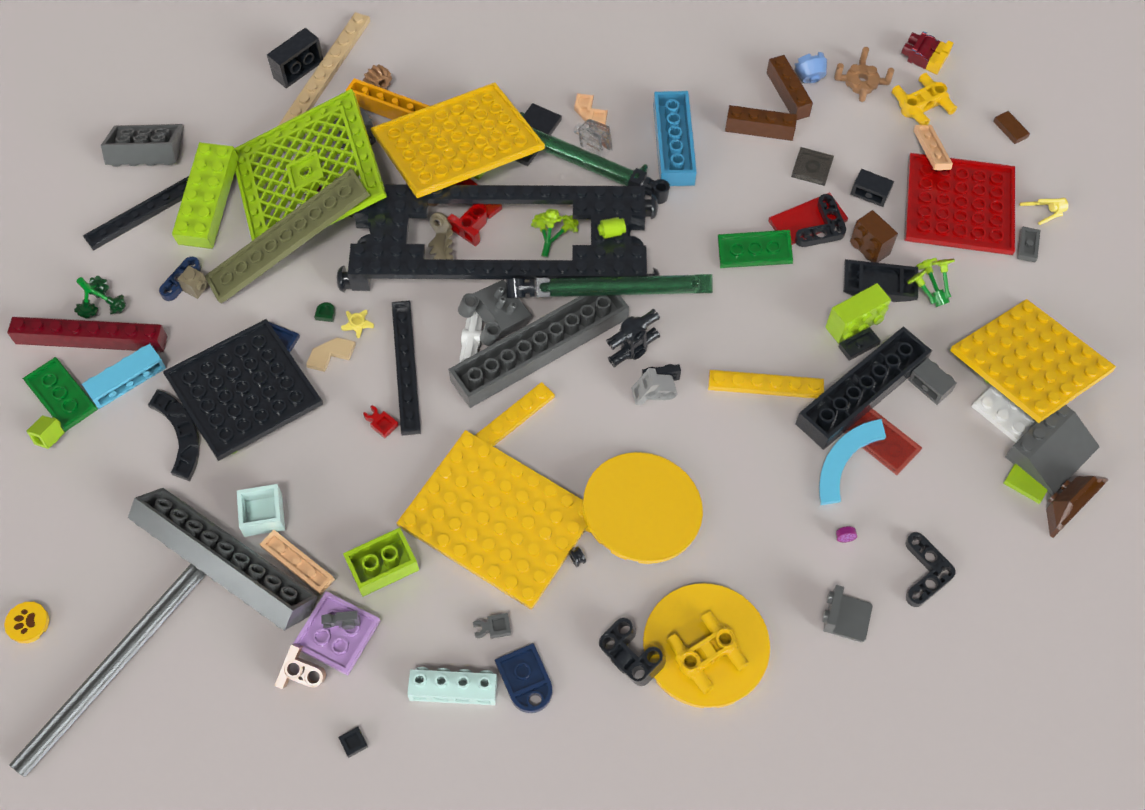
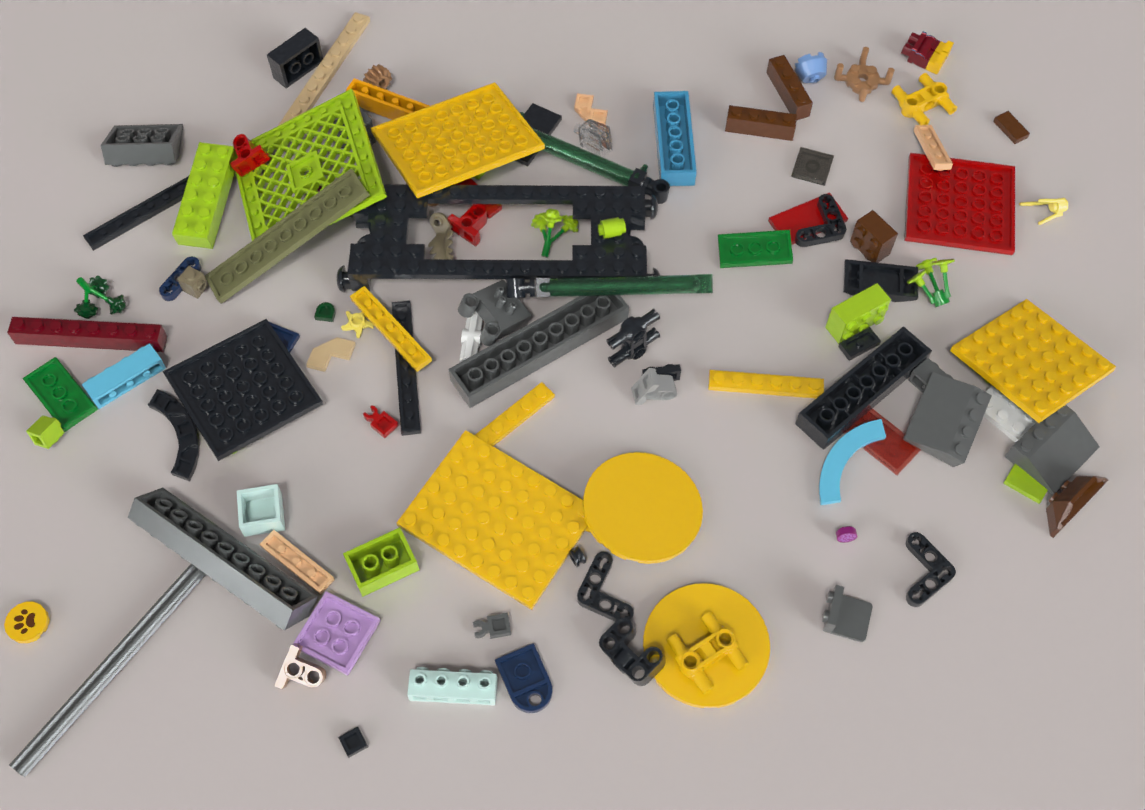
(248, 155): none -> red tile
(346, 620): dark grey plate -> none
(390, 328): none -> yellow plate
(597, 597): none -> black beam
(872, 187): black brick -> none
(947, 418): none -> dark grey slope
(1028, 244): dark grey plate -> none

